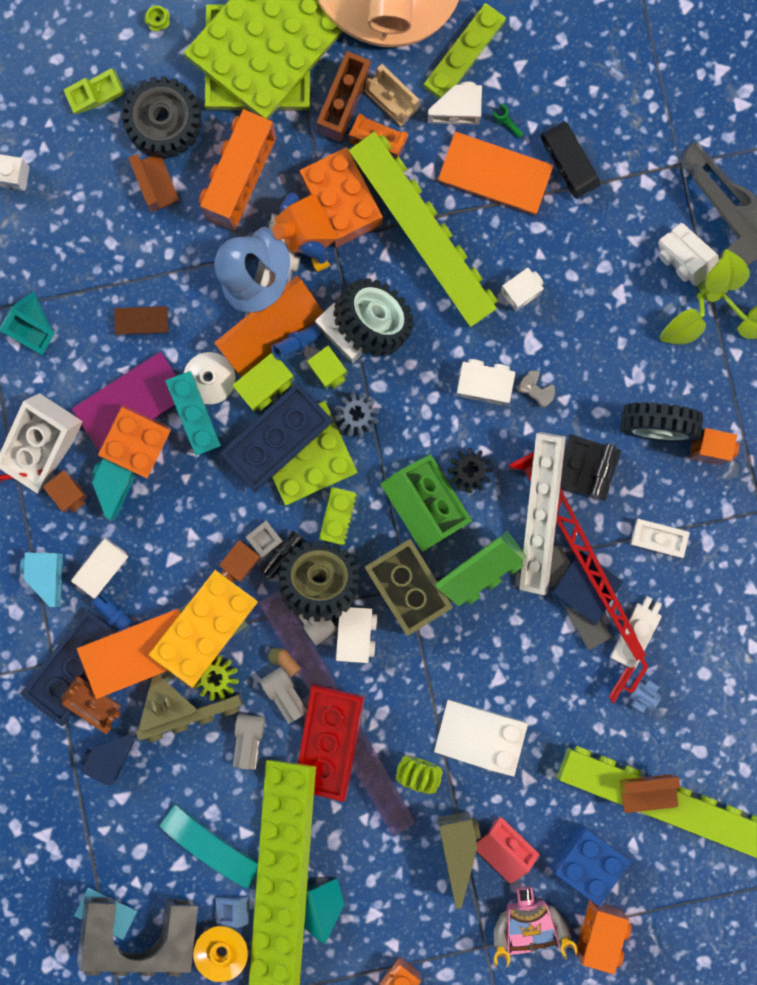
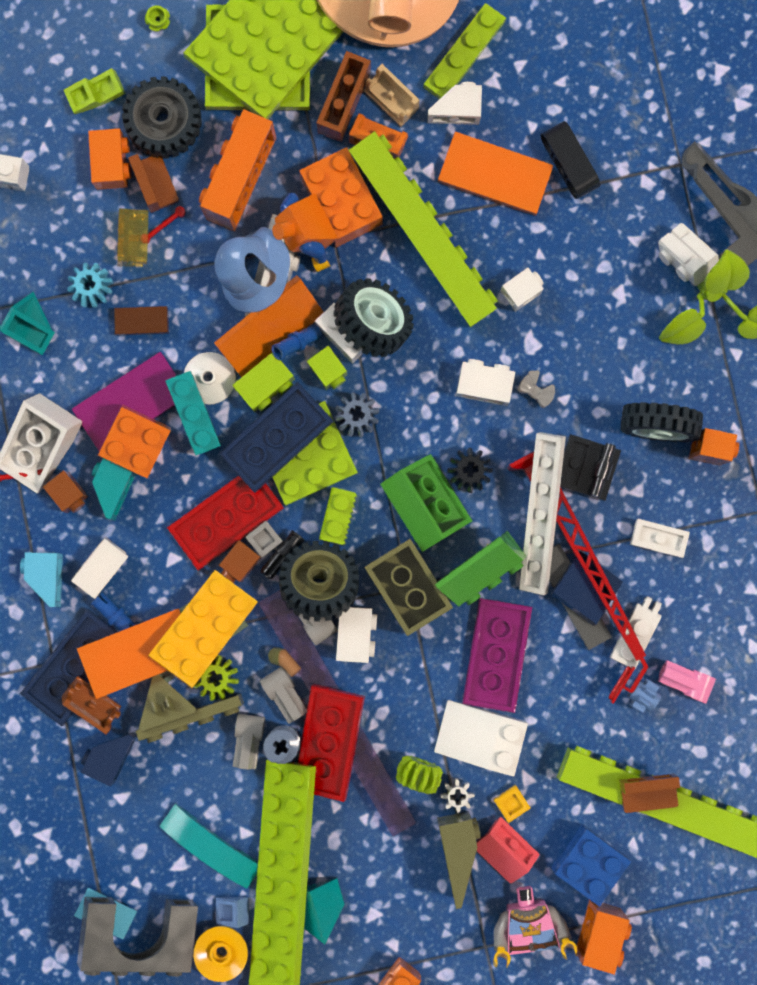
(79, 282): none -> medium azure gear
(108, 159): none -> orange brick
(132, 237): none -> clear yellow hinge
(179, 212): none -> red hinge
(223, 520): none -> red tile
(271, 743): none -> sand blue piece
(463, 799): none -> white gear
(497, 655): none -> magenta tile
(507, 121): green hand -> none
(511, 803): none -> yellow tile
(692, 683): none -> bright pink piece

